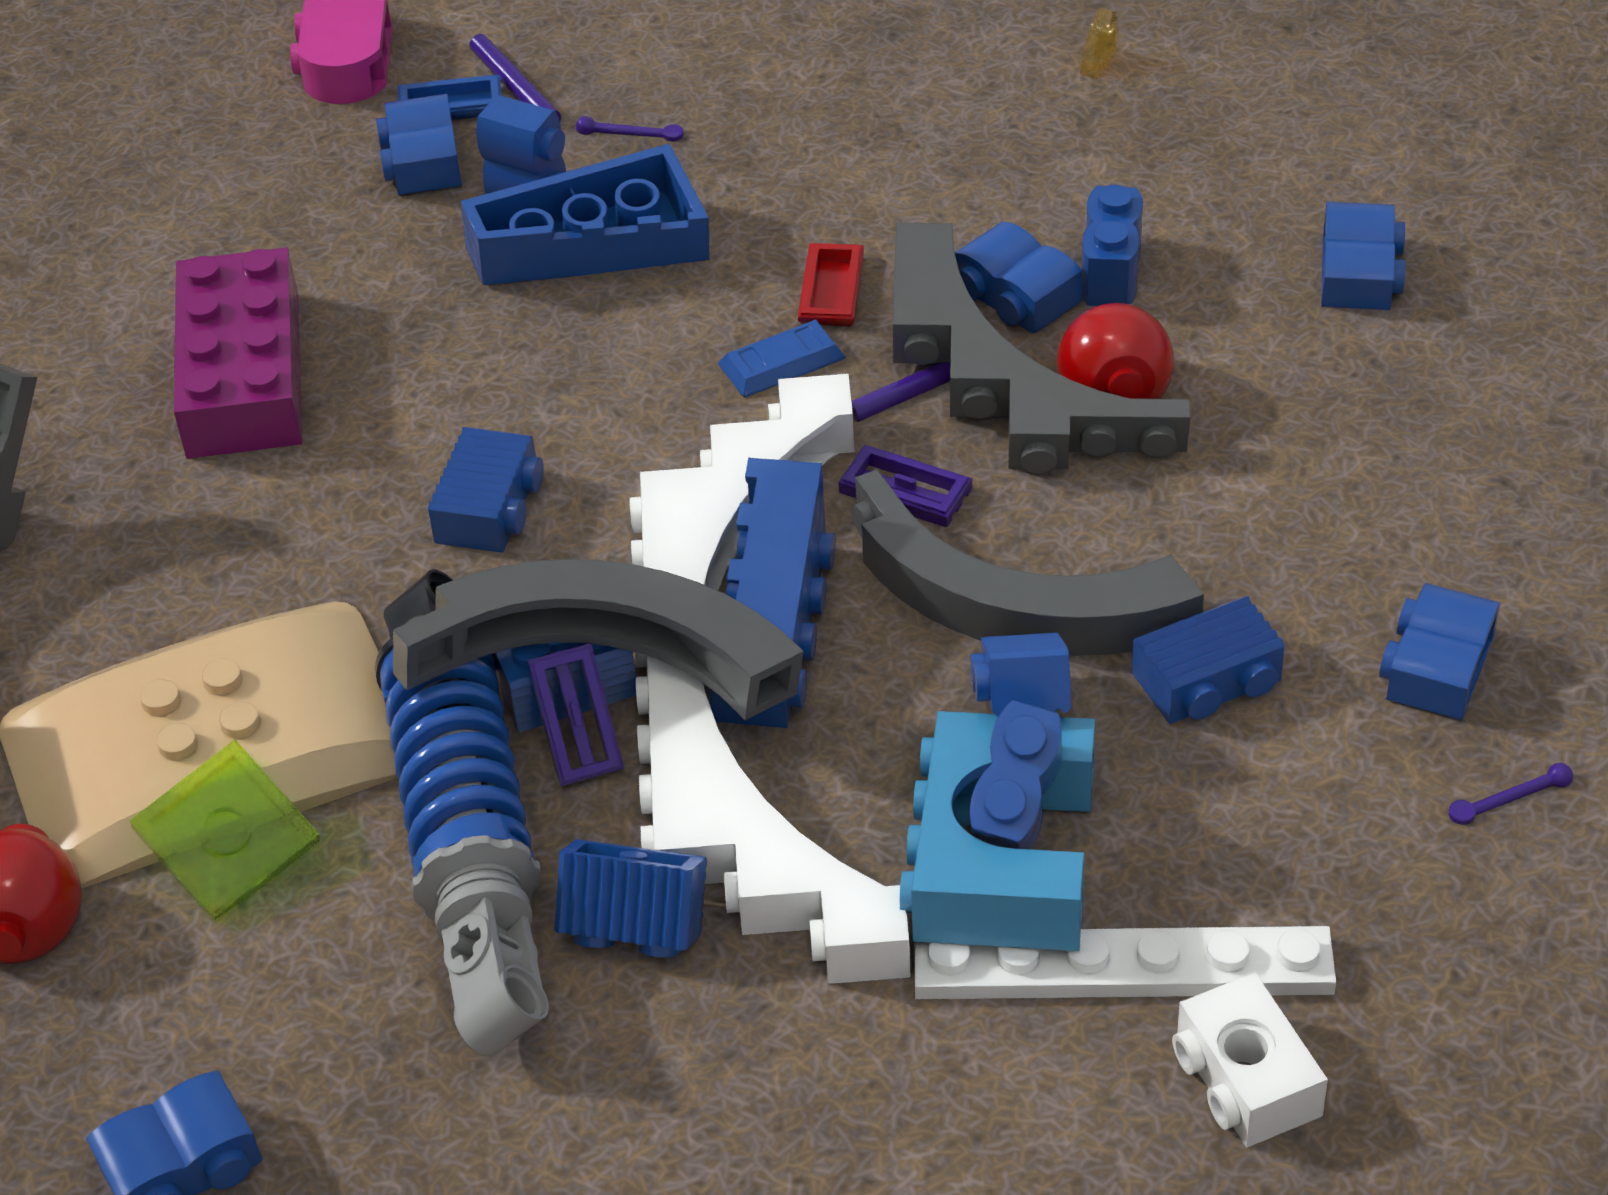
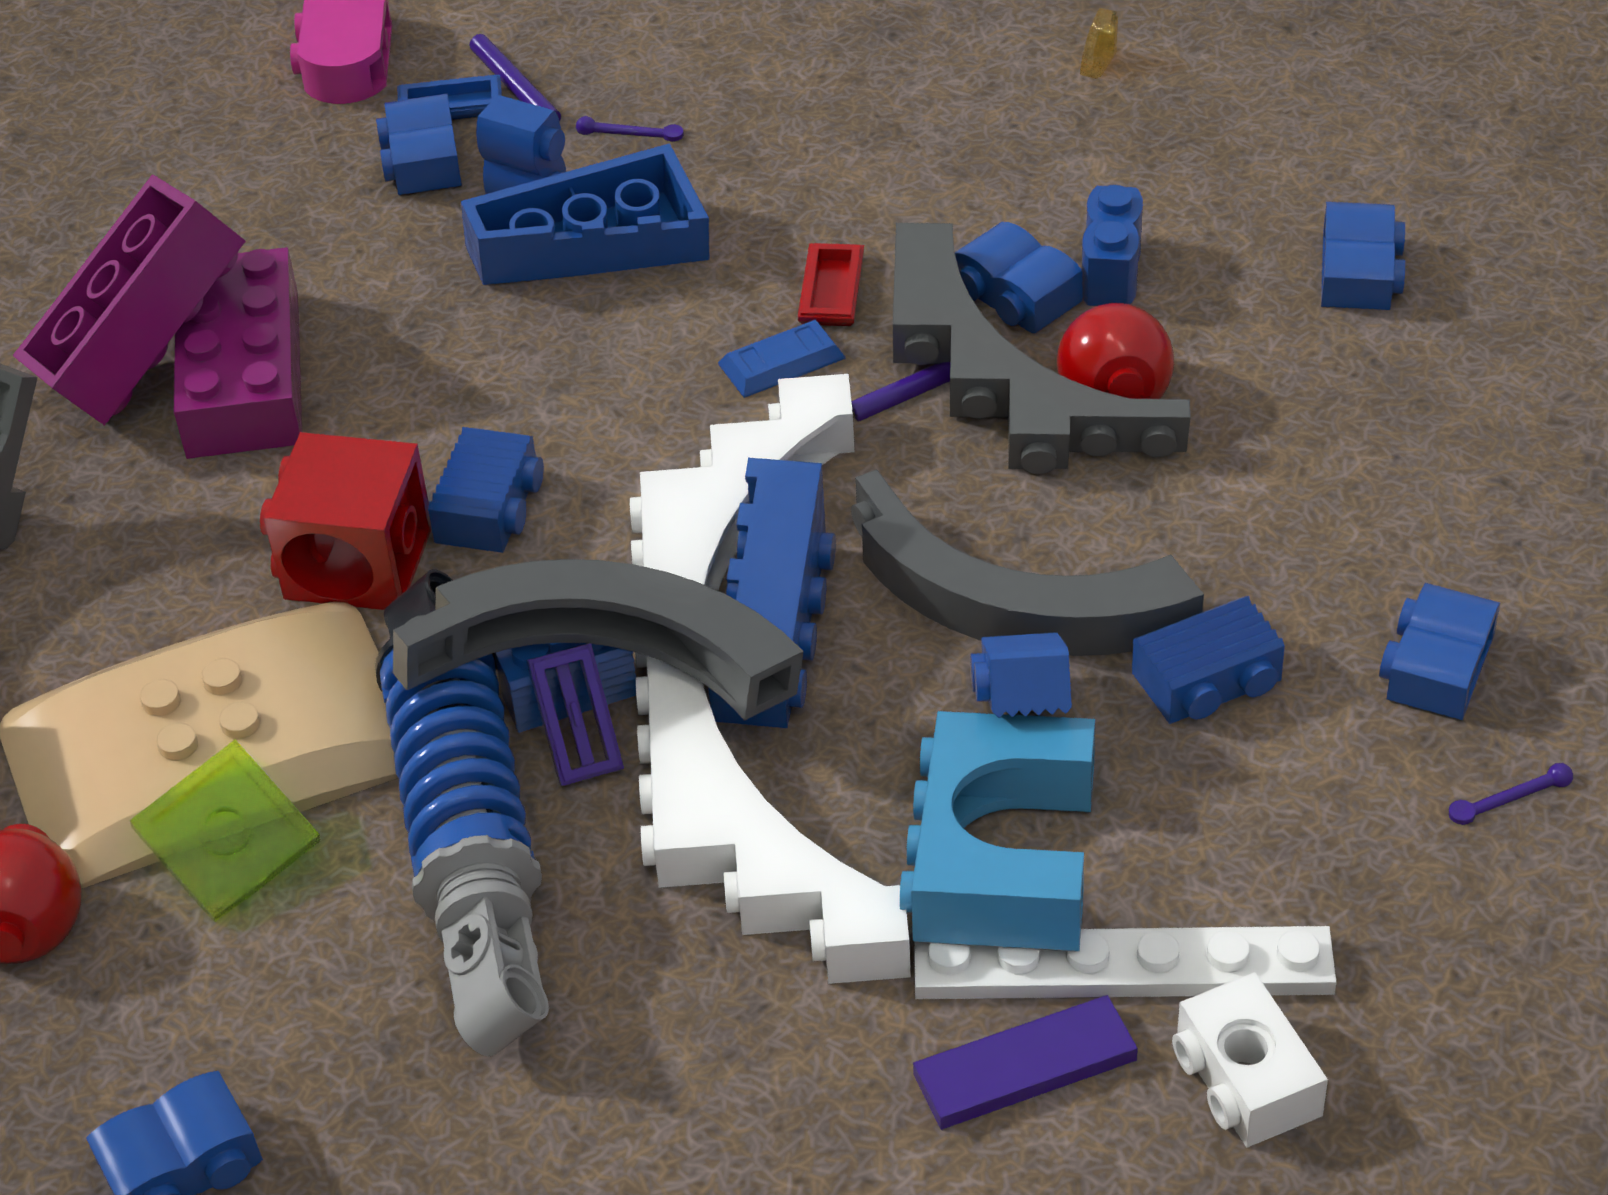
(130, 299): none -> magenta brick
(347, 520): none -> red brick
(630, 897): blue brick -> none
(918, 500): dark purple tile -> none
(1024, 1061): none -> dark purple tile
(1025, 762): blue brick -> none

